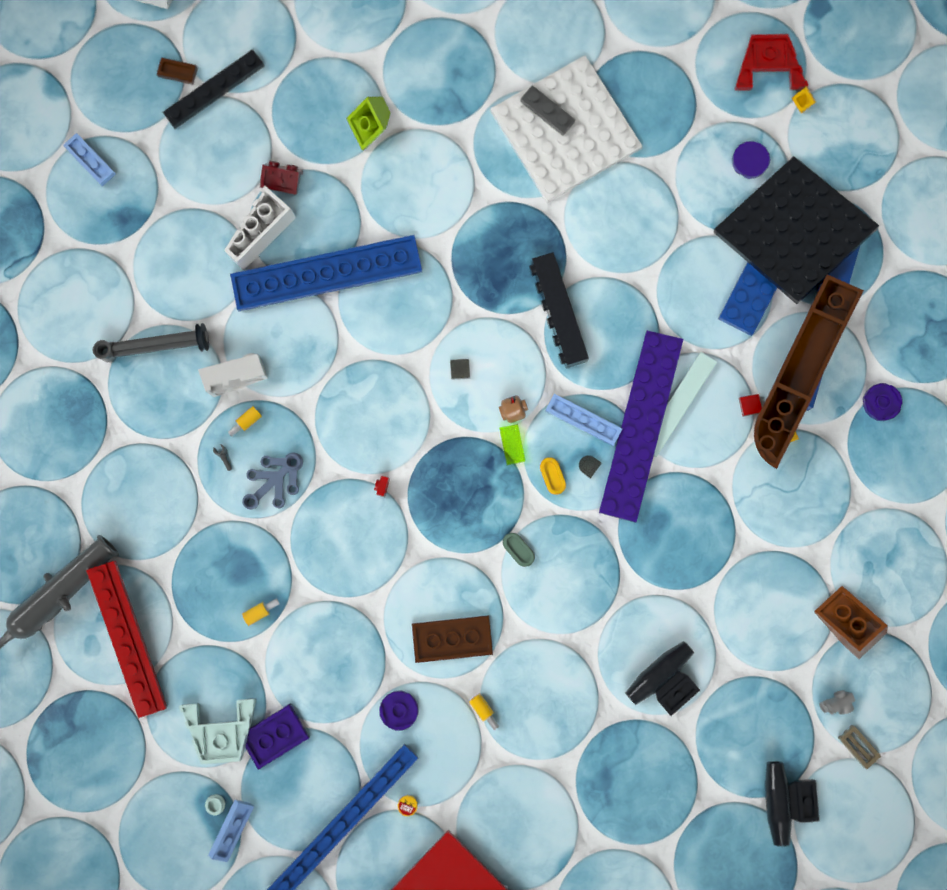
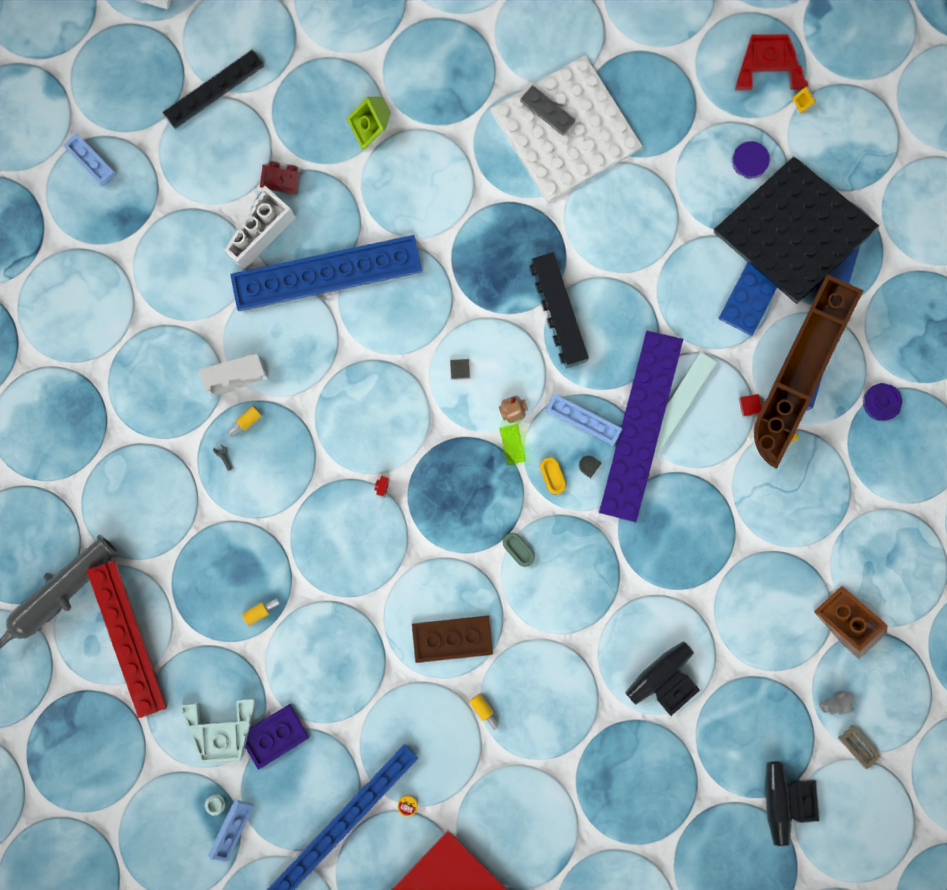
(153, 344): dark grey piece -> none
(177, 71): reddish brown tile -> none
(275, 479): sand blue plant -> none
(398, 710): dark purple tile -> none

